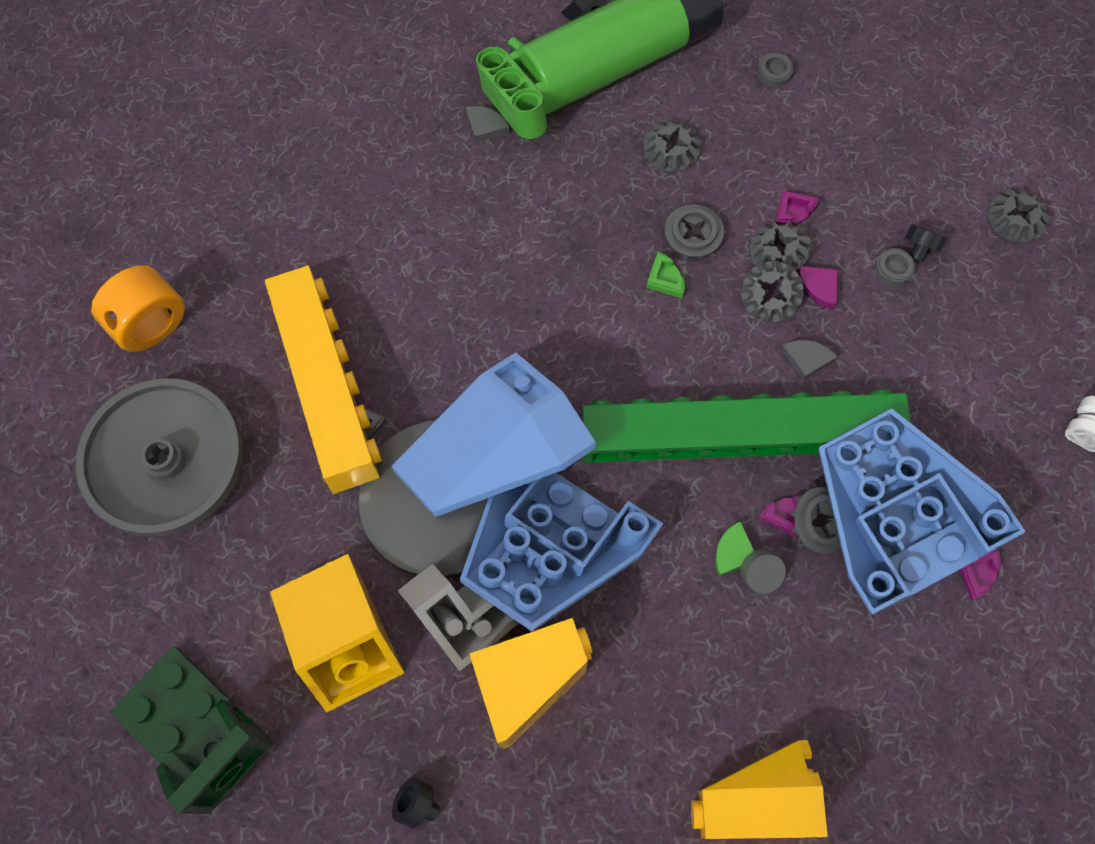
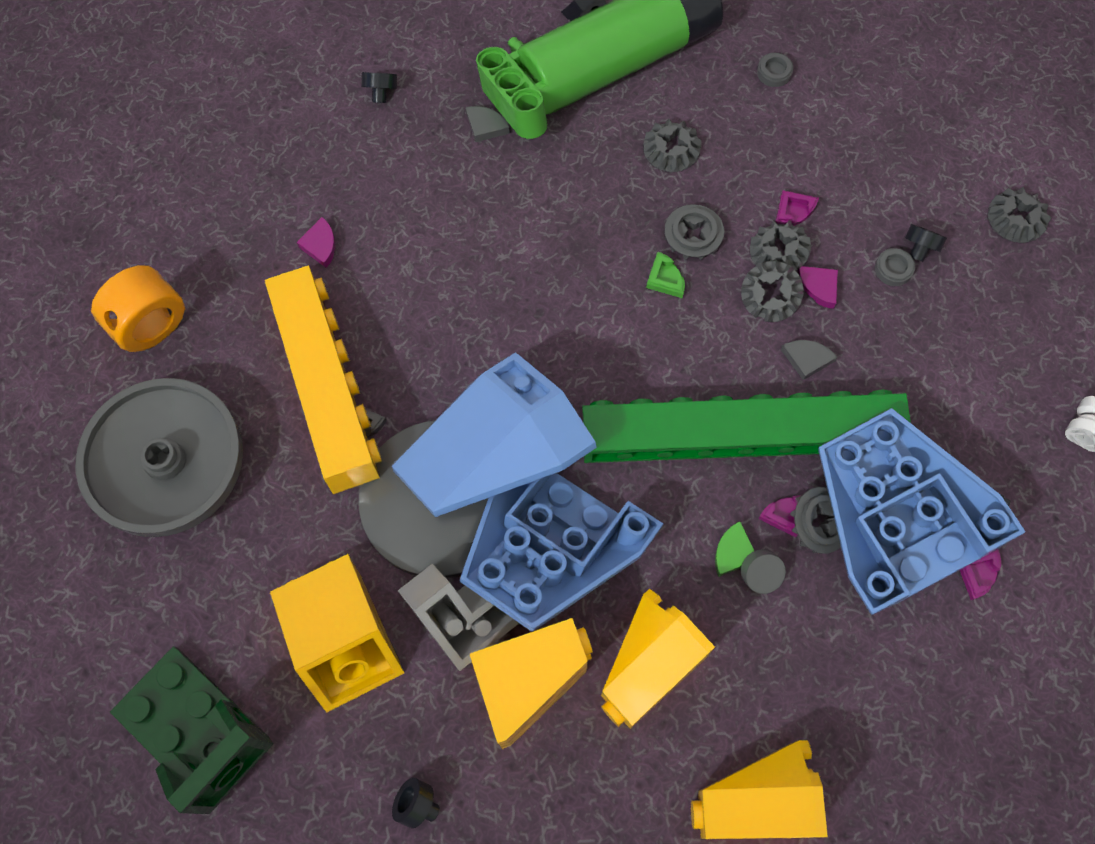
(319, 242): none -> magenta tile
(379, 83): none -> black tile
(652, 661): none -> yellow slope

